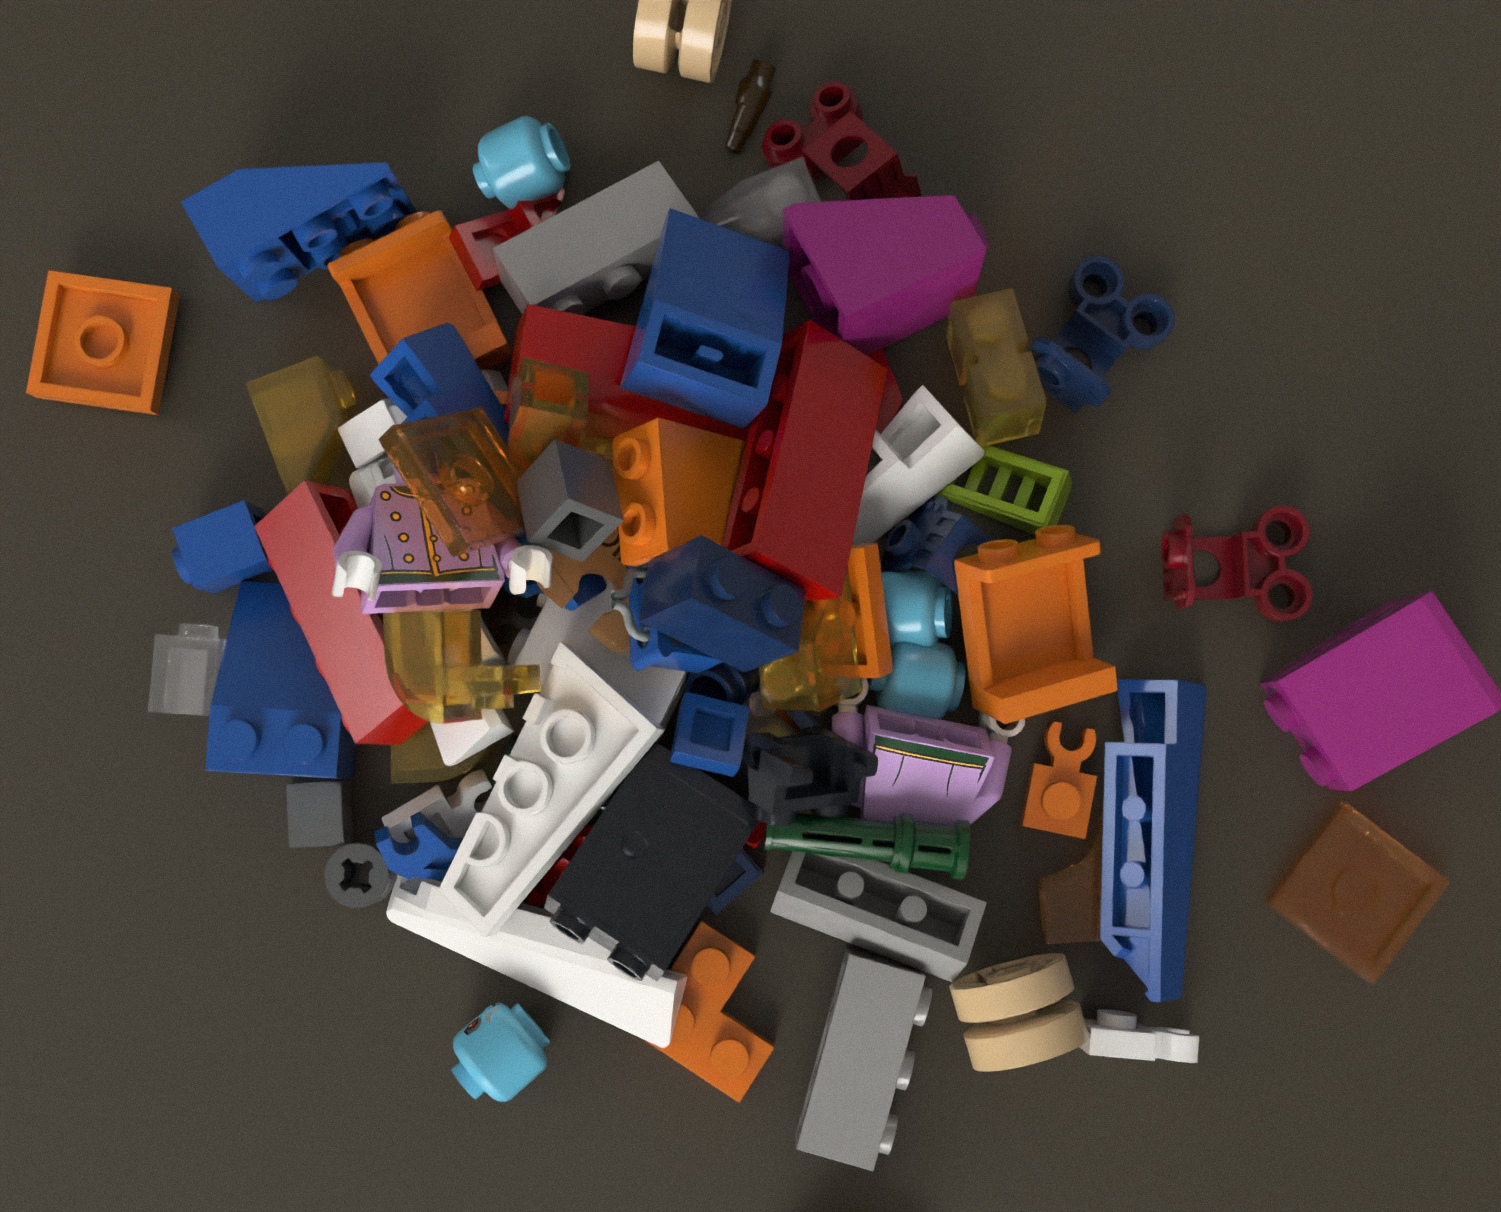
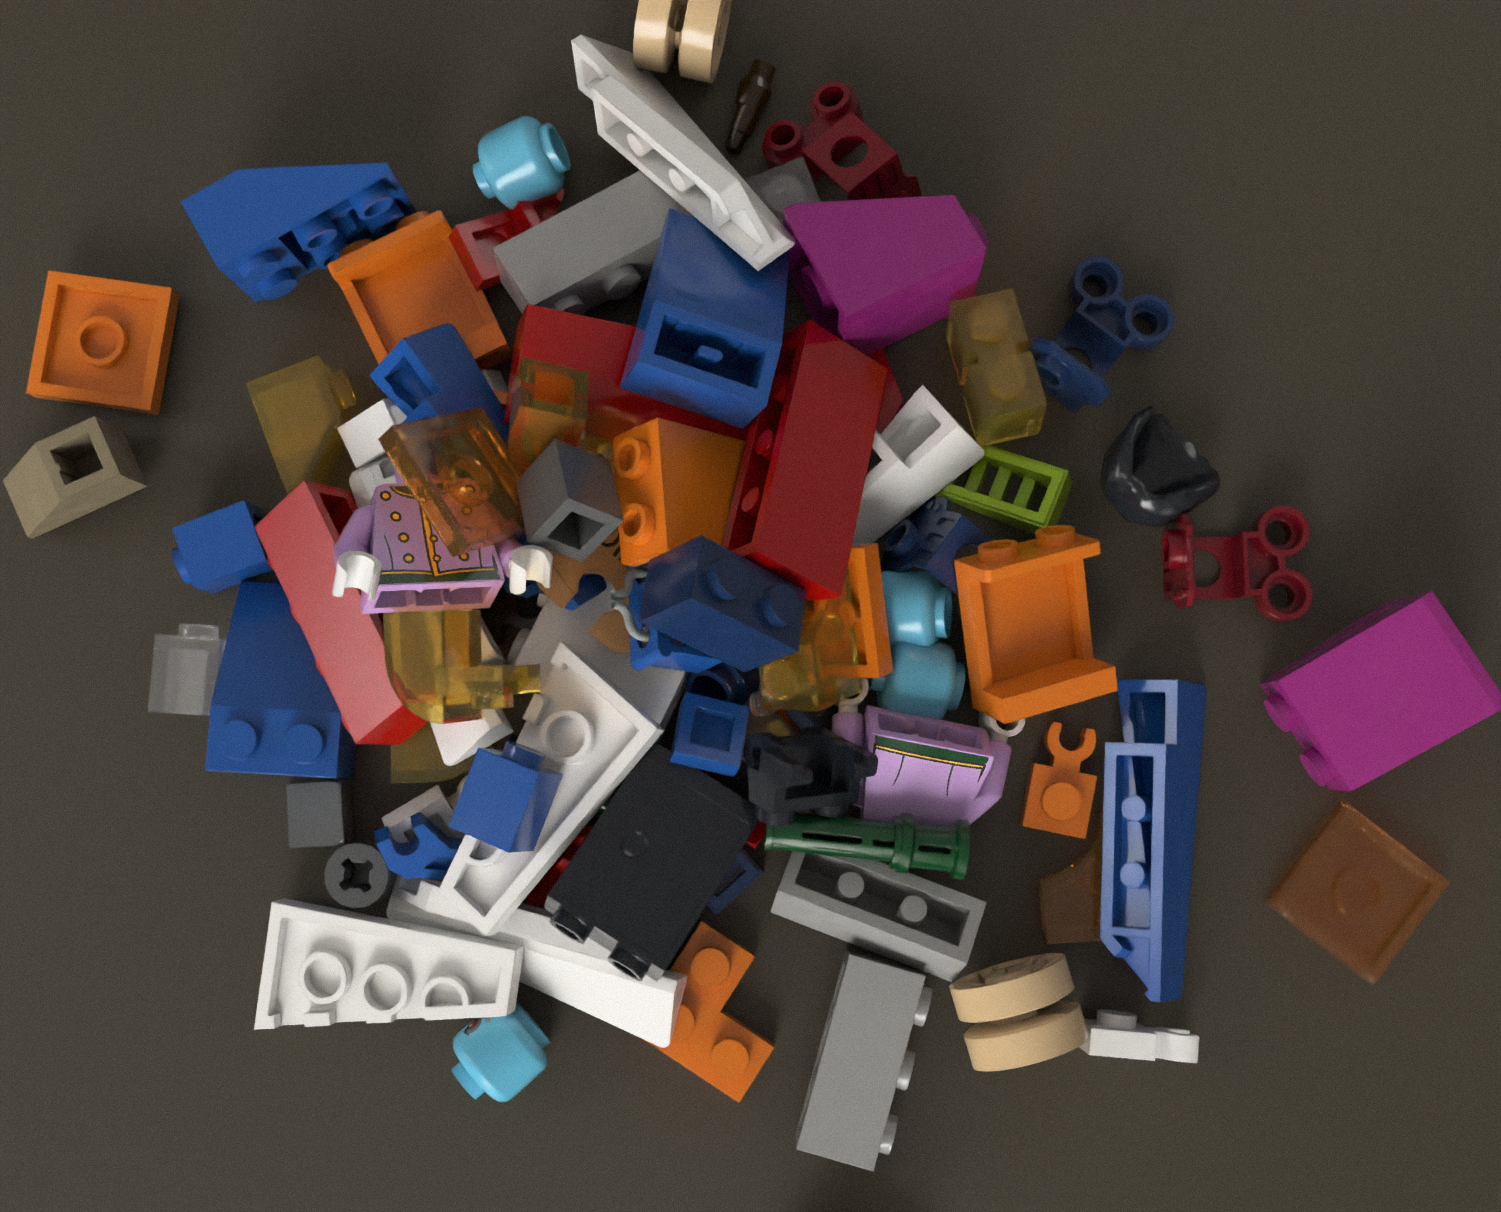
(72, 475): none -> dark tan slope
(362, 967): none -> white wing
(506, 797): none -> blue brick
(671, 150): none -> white wedge
(1155, 472): none -> black hair

